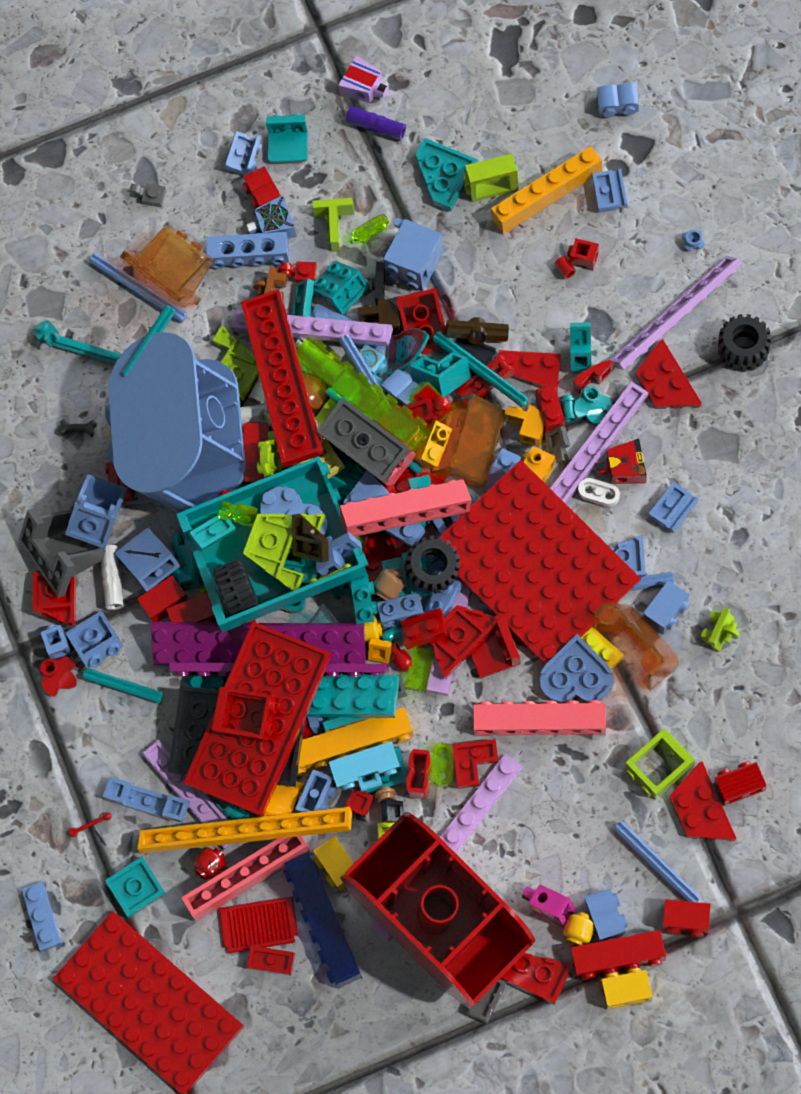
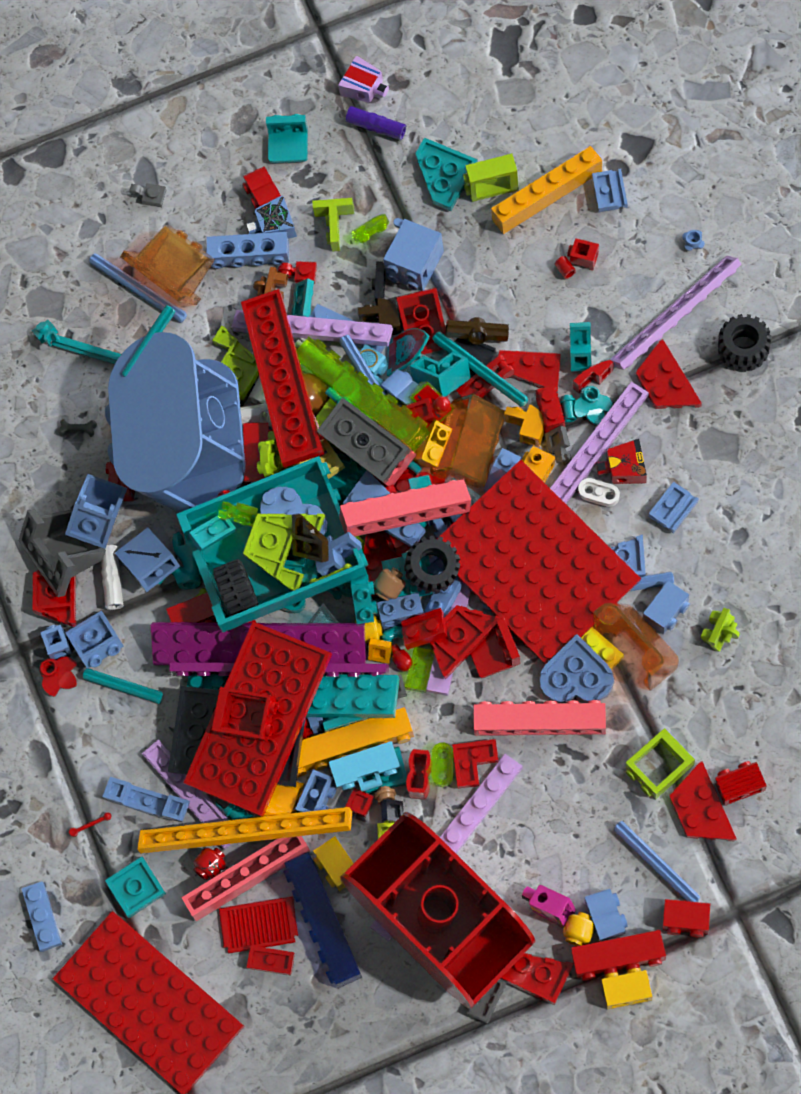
(162, 597): red panel -> none
(242, 153): medium blue bracket -> none
(341, 286): teal bracket -> none
(617, 99): medium blue brick -> none

